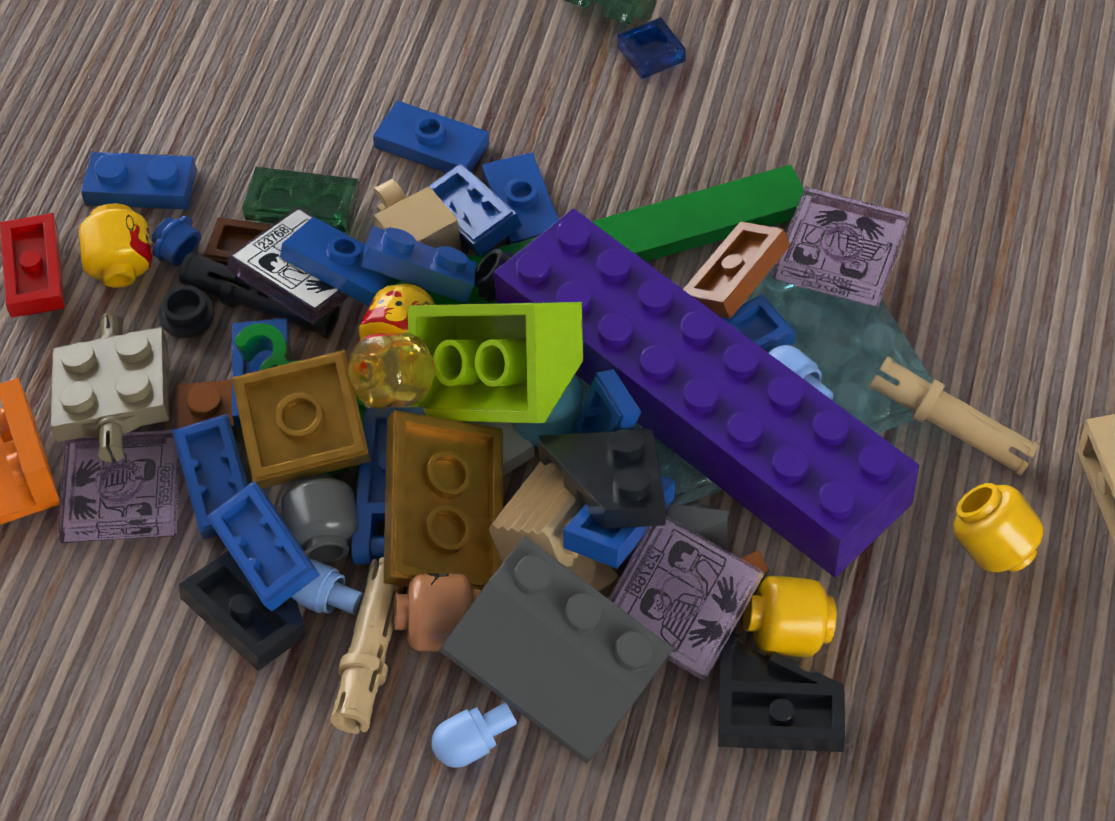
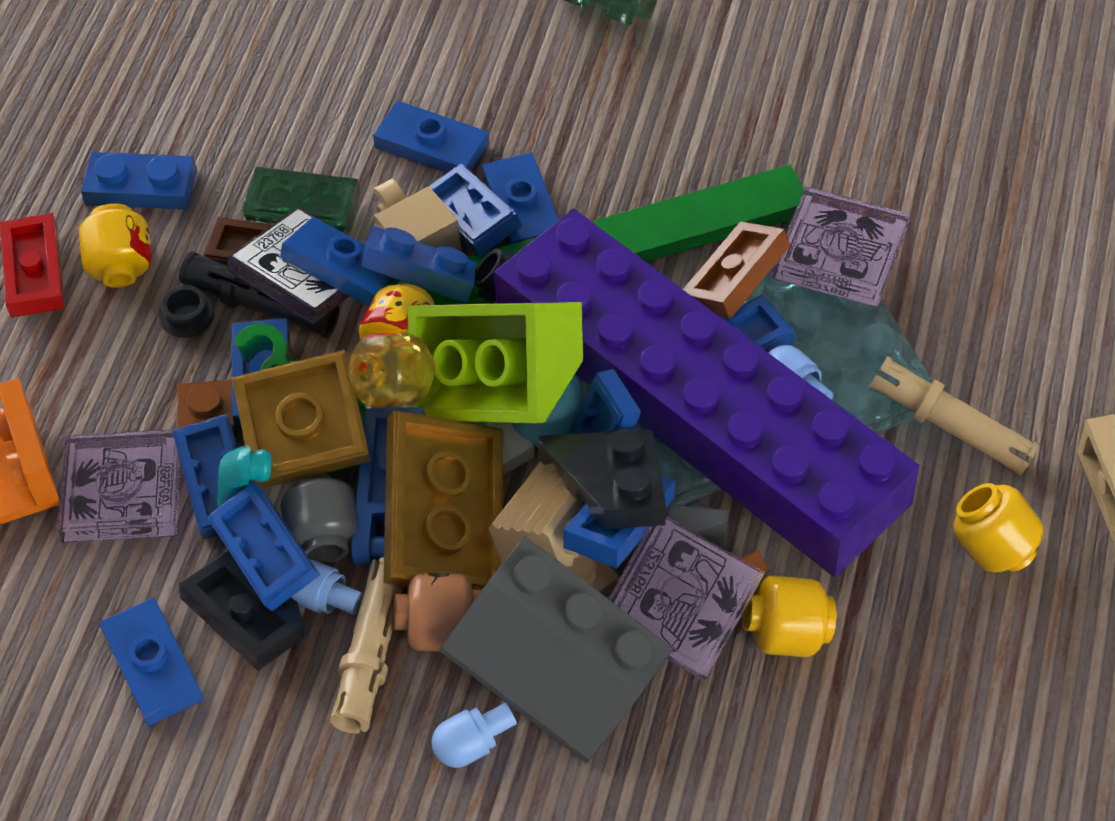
(110, 386): dark tan plate -> none
(151, 661): none -> blue plate
(175, 239): blue plate -> none
(239, 468): none -> teal arm
(651, 48): clear blue tile -> none
(776, 703): black wing -> none

